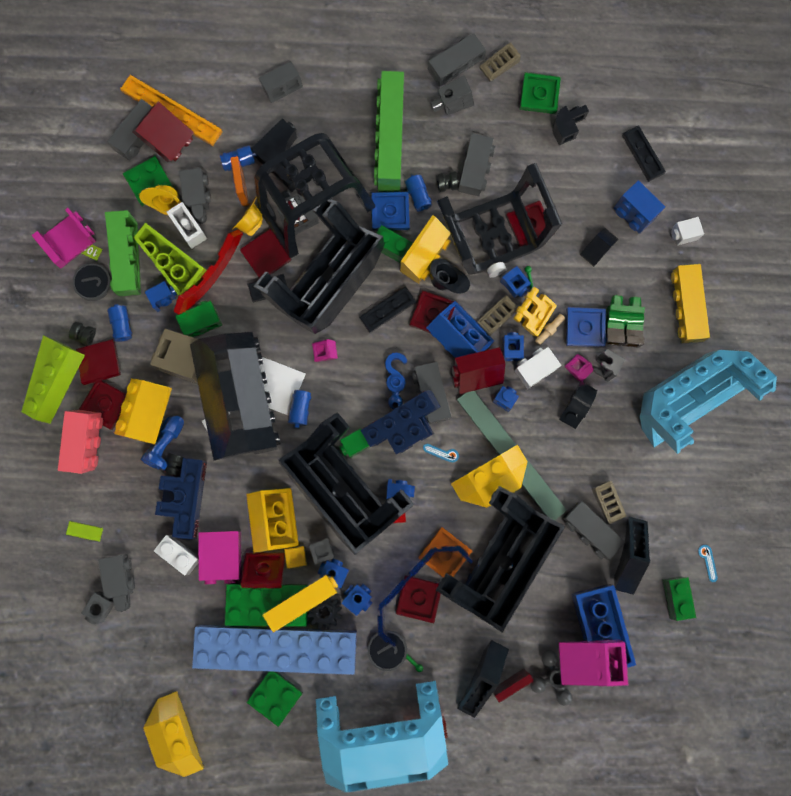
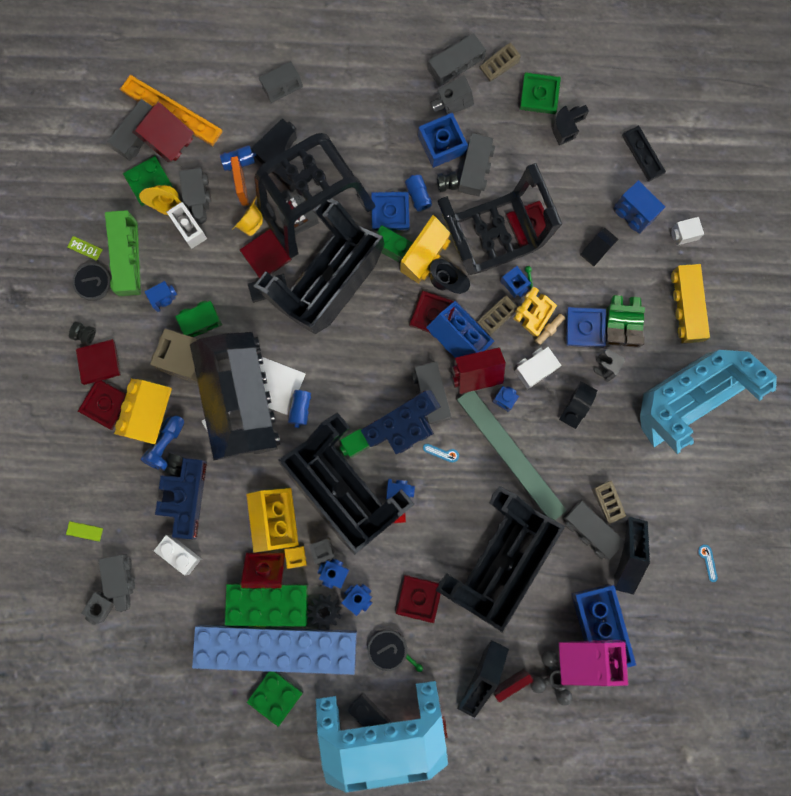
(50, 379): lime wedge -> none
(66, 239): dark pink panel -> none
(80, 441): coral brick -> none
(120, 323): blue piece -> none
(171, 737): yellow wedge -> none
(173, 263): lime wedge -> none
(195, 293): red tile -> none
(220, 557): dark pink brick -> none
(301, 602): yellow brick -> none
(324, 350): dark pink slope -> none
(367, 712): none -> black brick
(381, 617): clear blue windscreen -> none
(387, 309): black tile -> none
(389, 131): bright green brick -> none
(395, 381): blue piece -> none
(442, 140): none -> blue brick
(445, 562): orange tile -> none
(496, 269): white tile -> none
(504, 471): yellow wedge -> none
(518, 341): blue brick -> none
(579, 367): dark pink slope -> none
(679, 598): green brick -> none

